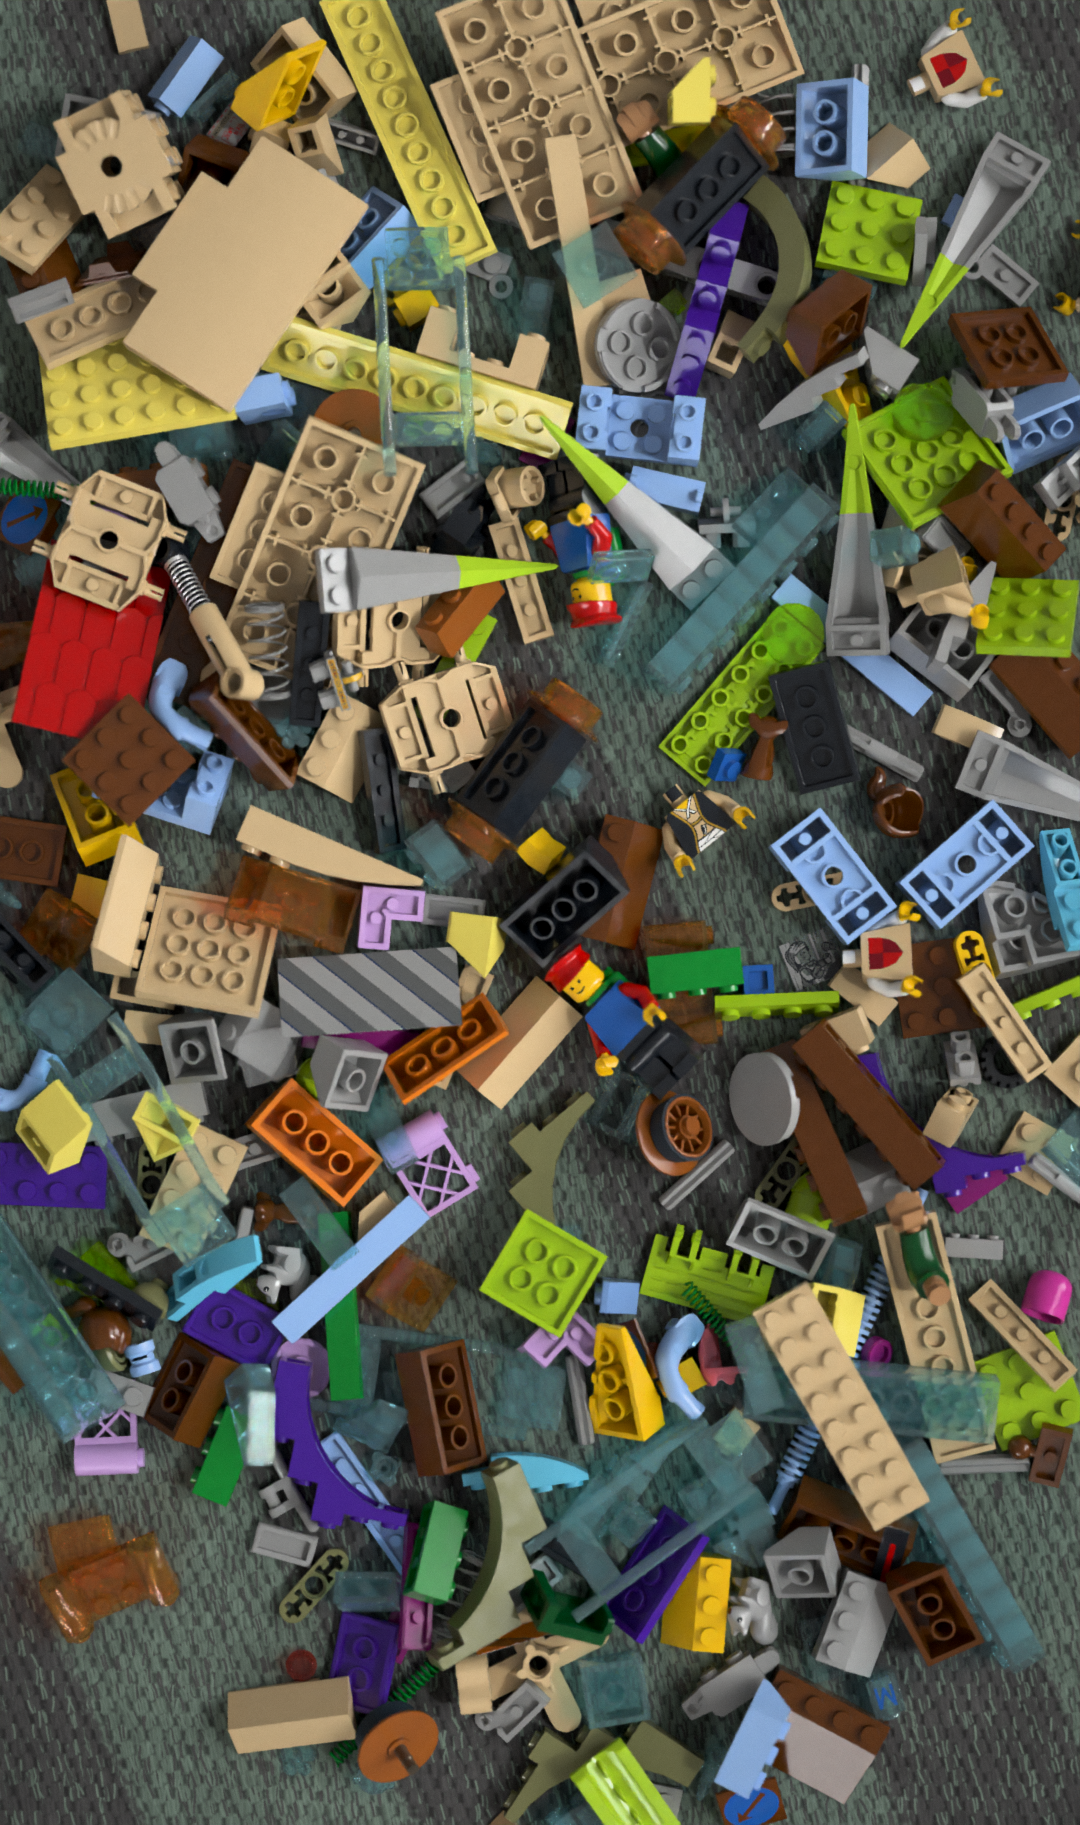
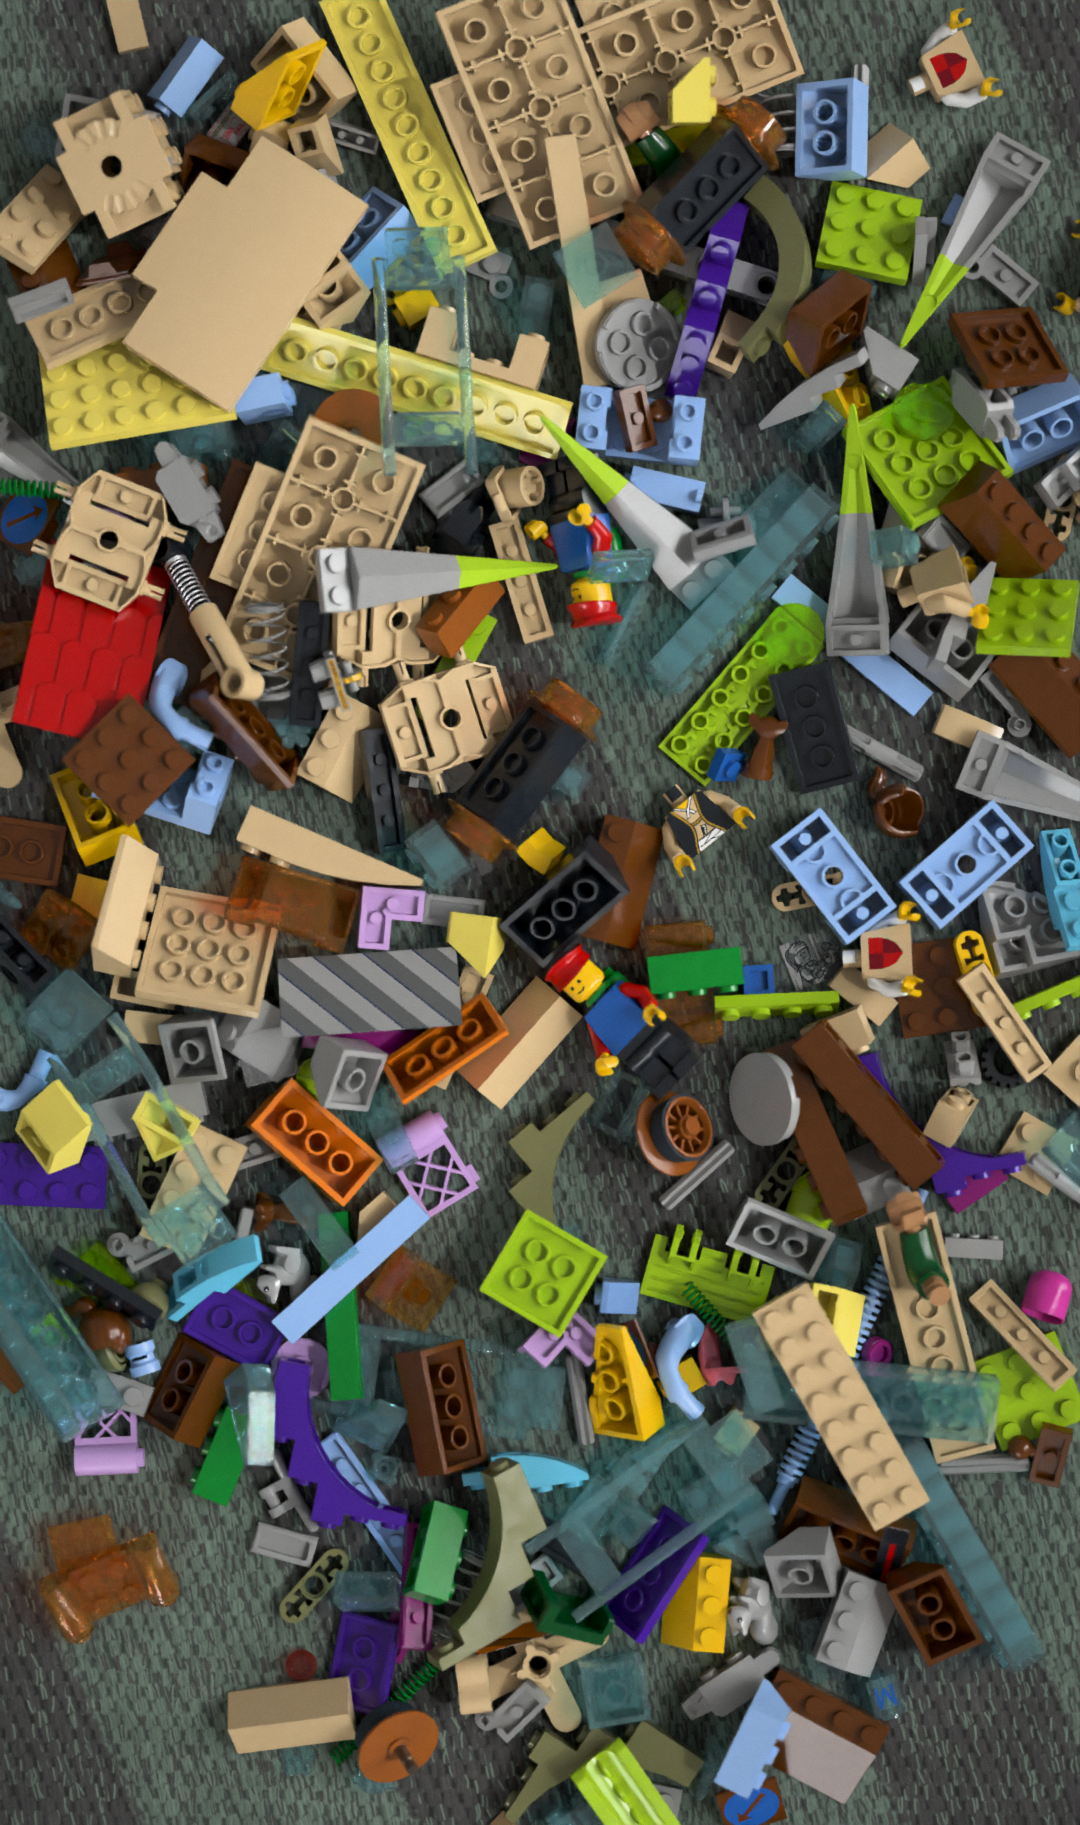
(637, 416): none -> reddish brown plate
(722, 538): none -> light grey brick

